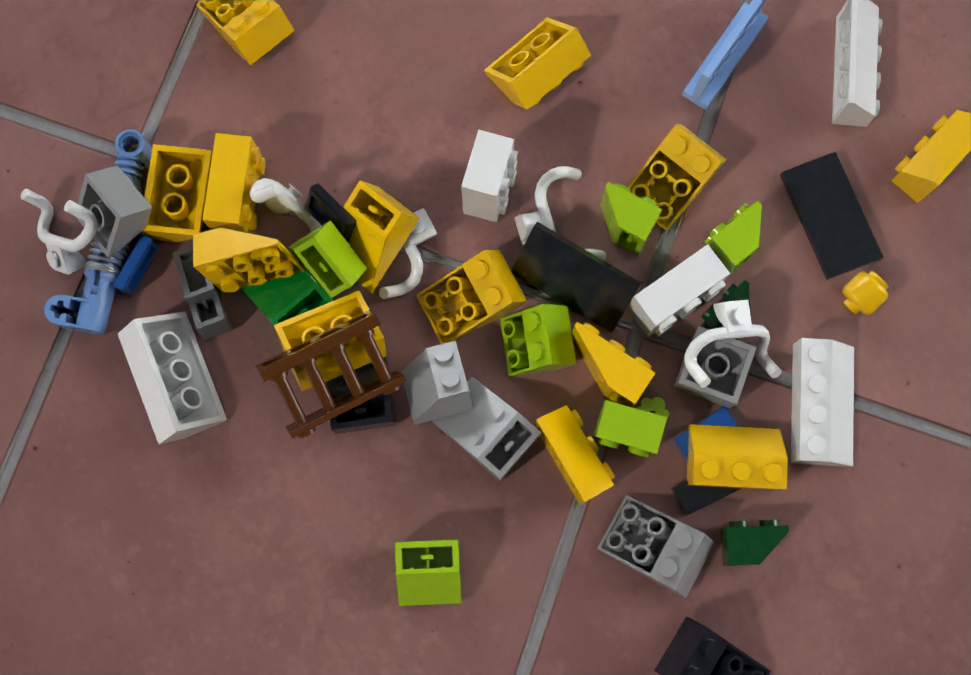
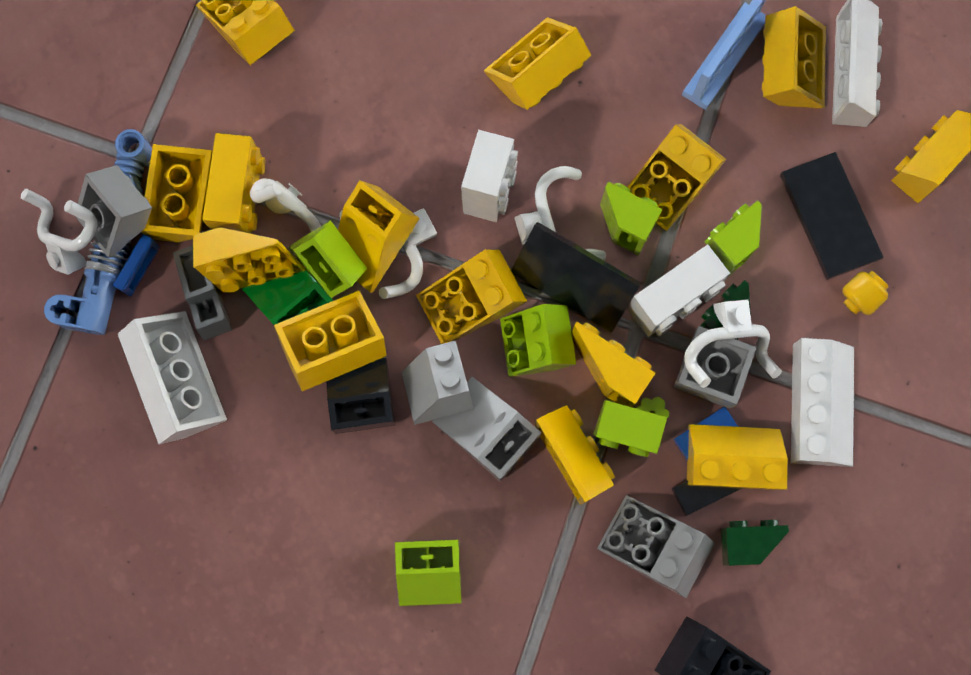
(305, 355): reddish brown fence -> none
(326, 208): black tile -> none
(794, 59): none -> yellow slope

